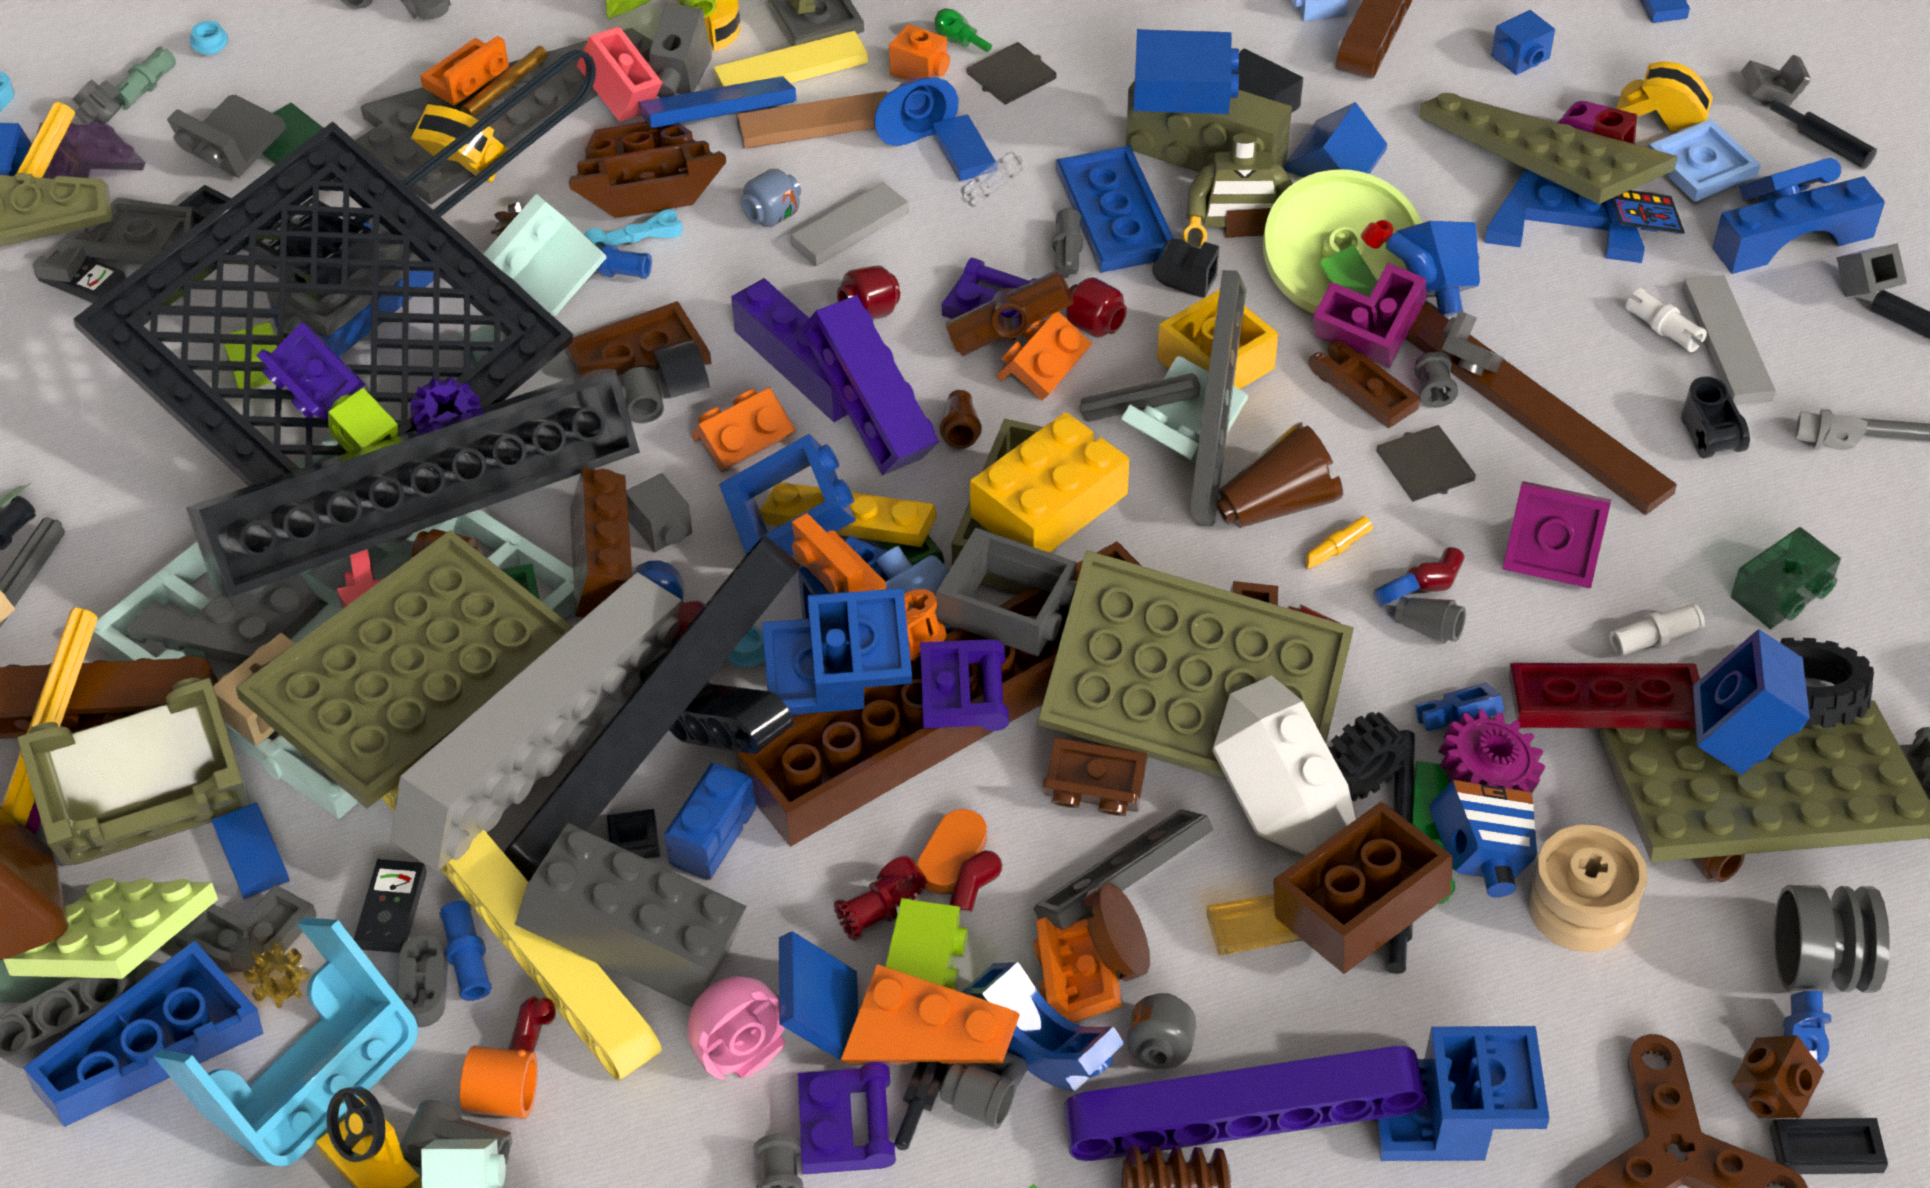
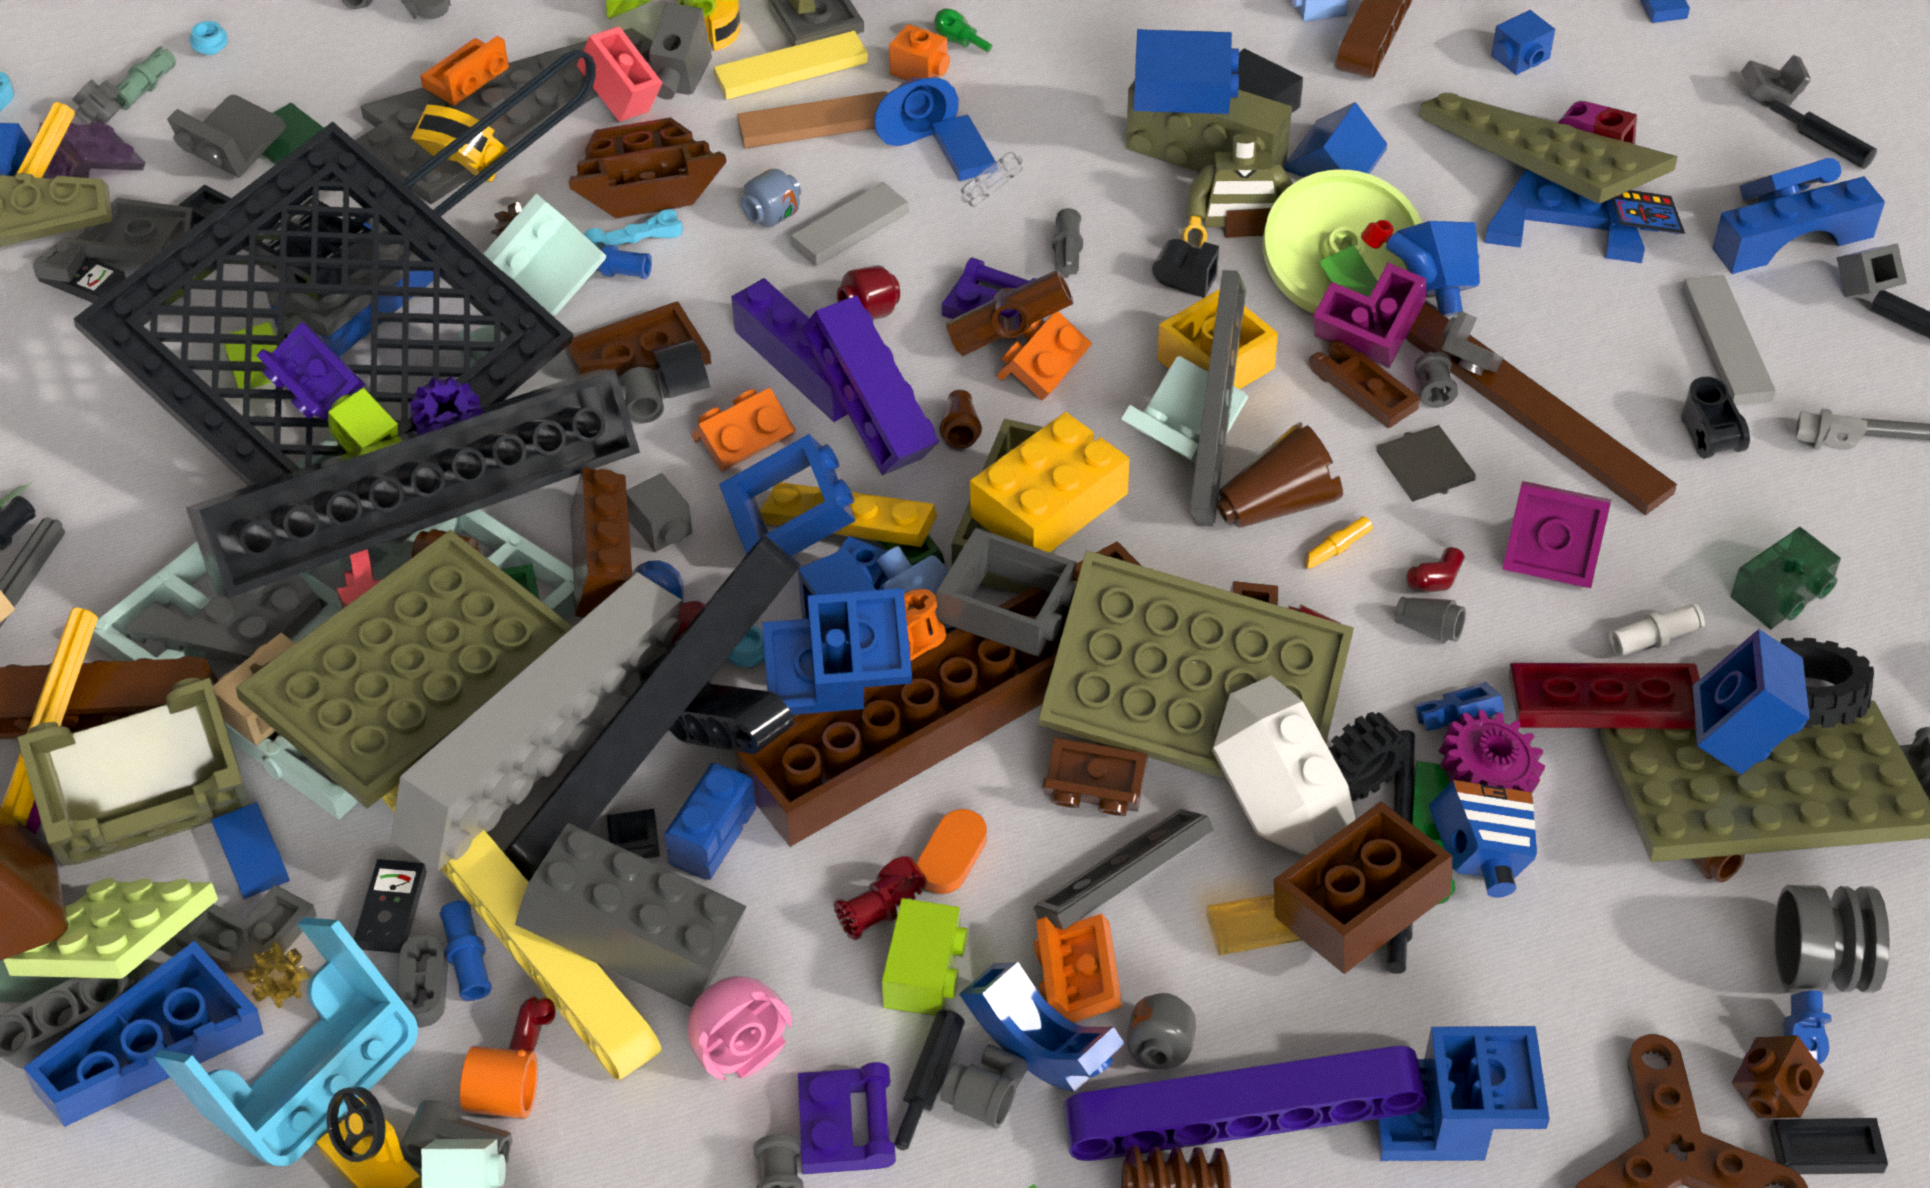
(505, 81): pearl gold bar -> none
(717, 101): blue tile -> none
(816, 994): blue tile -> none
(832, 559): orange bracket -> none
(926, 1022): orange wing -> none
(948, 688): dark purple plate -> none
(972, 876): dark red arm -> none
(1011, 73): clear smoke piece -> none
(1096, 307): dark red head -> none
(1114, 207): blue tile -> none
(1117, 932): reddish brown tile -> none
(1151, 394): dark grey axle -> none
(1396, 589): blue tile -> none
(1587, 888): tan wheel -> none
(1666, 320): white pin -> none
(1672, 91): yellow brick -> none
(1707, 160): light blue plate -> none

